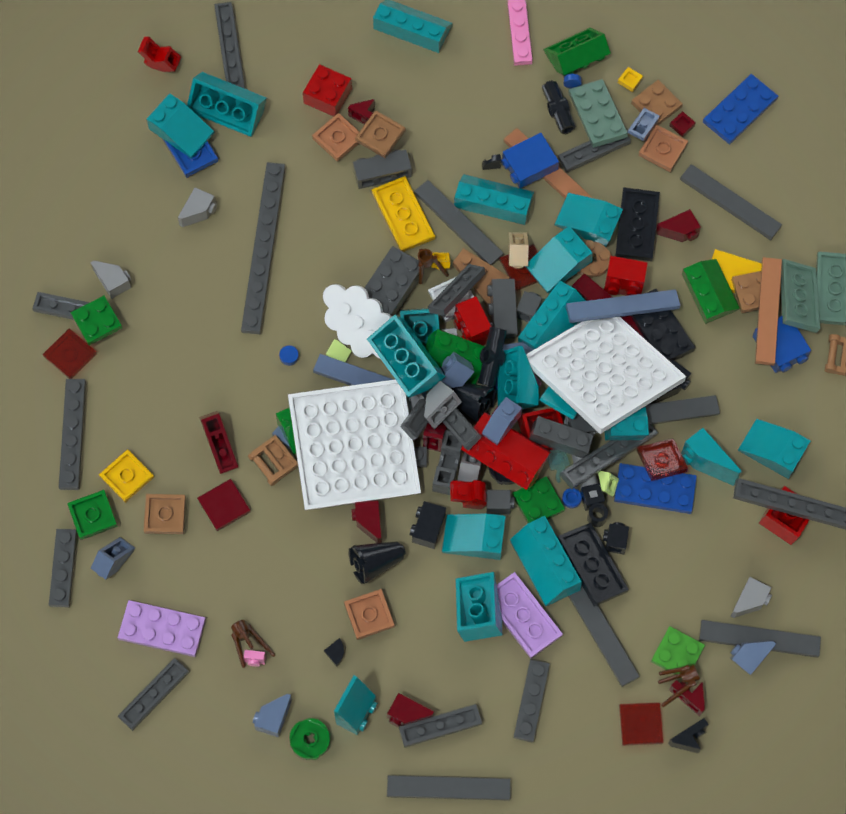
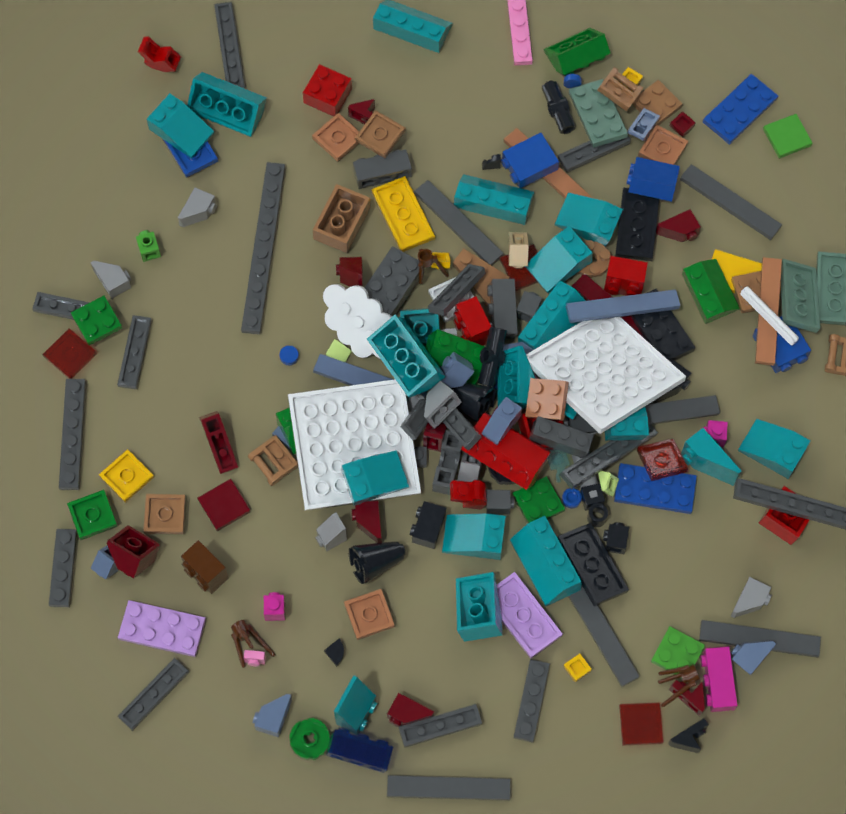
(132, 551): none -> dark red slope
(134, 352): none -> dark grey tile
(150, 250): none -> bright green brick
(204, 567): none -> reddish brown brick
(274, 607): none -> dark pink brick
(331, 532): none -> light grey slope
(341, 218): none -> medium nougat brick
(350, 271): none -> dark red slope
(359, 750): none -> clear blue brick
(374, 477): none -> teal slope
(547, 399): none -> nougat plate
(577, 667): none -> yellow plate
(617, 92): none -> medium nougat plate
(653, 178): none -> blue brick
(717, 431): none -> dark pink brick
(719, 679): none -> dark pink brick
(769, 315): none -> white axle
(787, 136): none -> bright green tile

